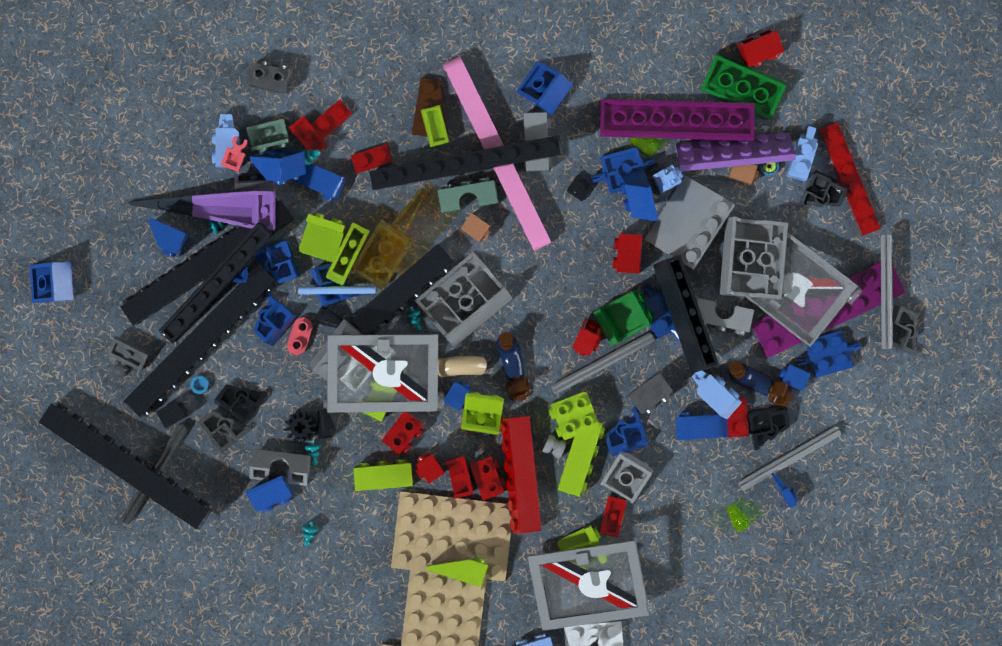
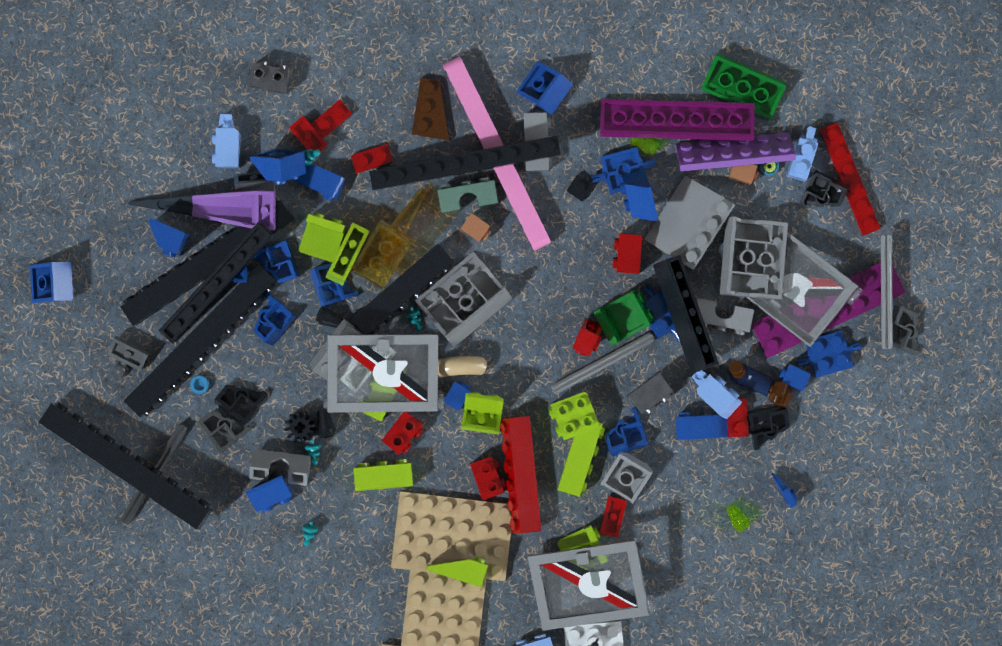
(172, 413): black brick -> none
(213, 226): teal hair -> none
(233, 157): coral plate -> none
(268, 135): sand green bracket -> none
(300, 336): coral plate -> none
(338, 290): light blue bar -> none
(429, 468): red brick -> none
(435, 126): lime tile -> none
(459, 477): red window -> none
(513, 366): piece -> none
(554, 446): light grey wheel -> none
(667, 178): light blue hinge -> none
(760, 47): red brick -> none
(789, 458): light grey axle -> none

